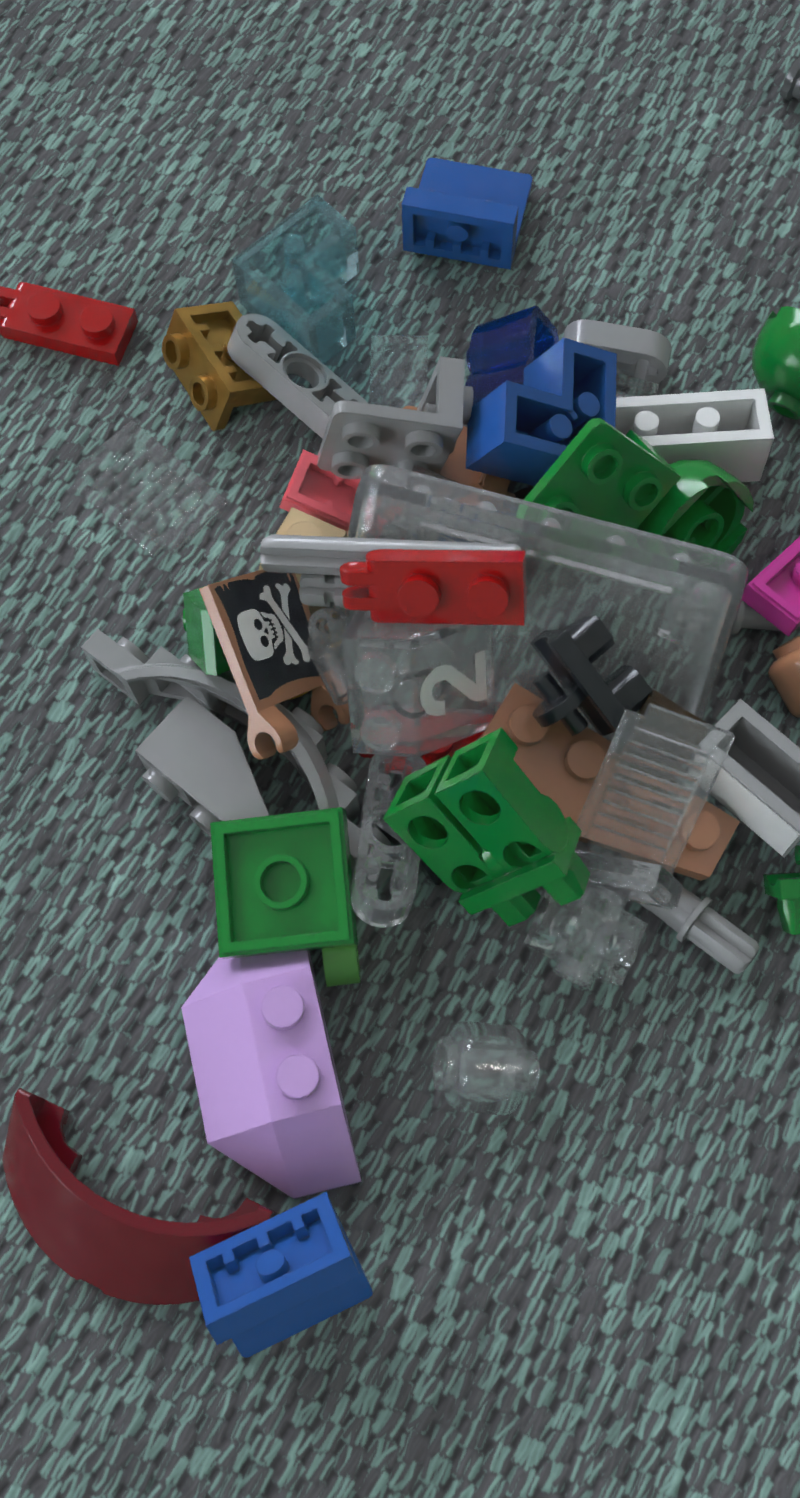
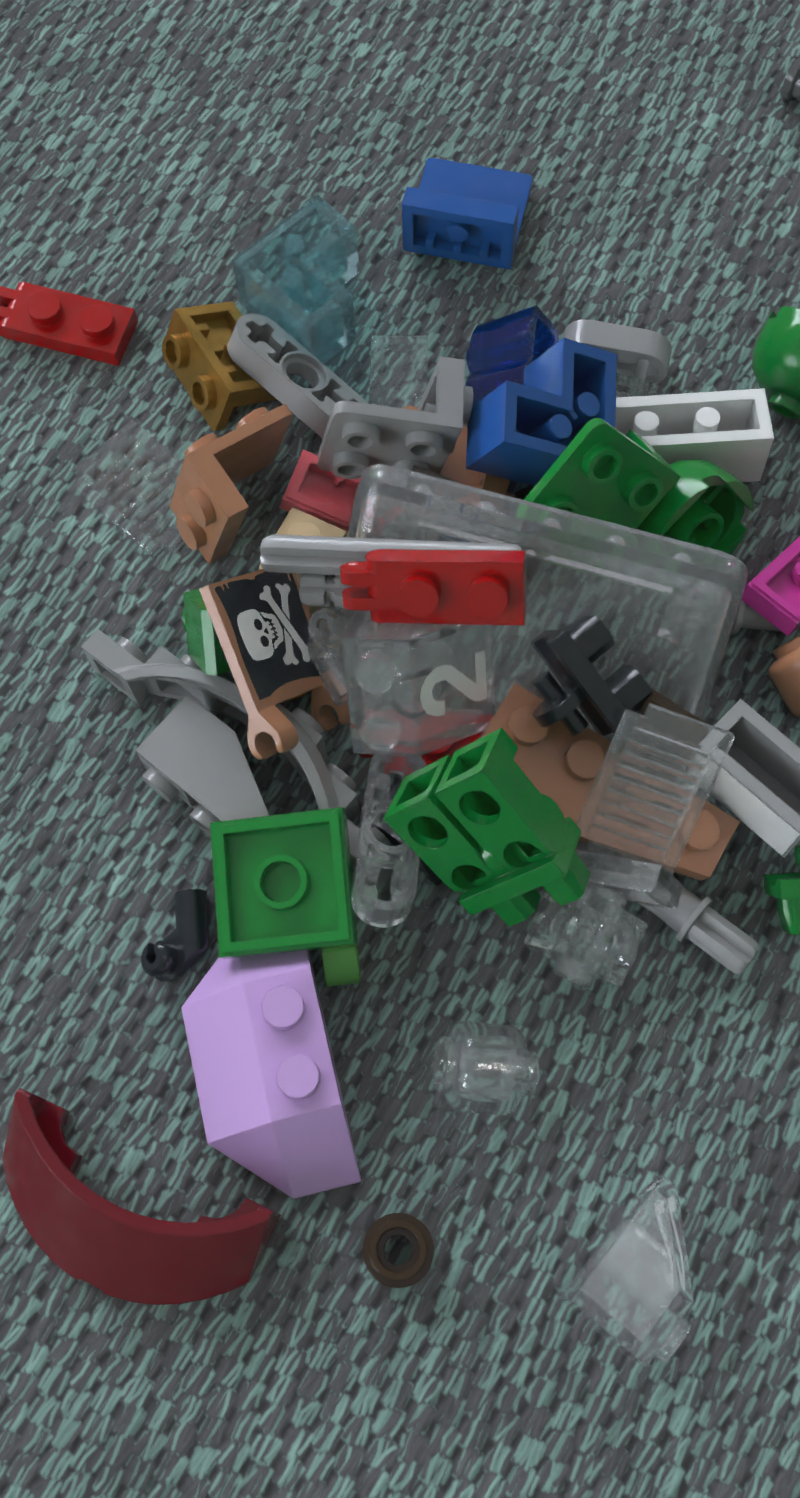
(186, 944): none -> black arm
(205, 494): none -> nougat bracket
(279, 1277): blue bracket -> none
(374, 1250): none -> dark brown plate
(639, 1278): none -> clear slope

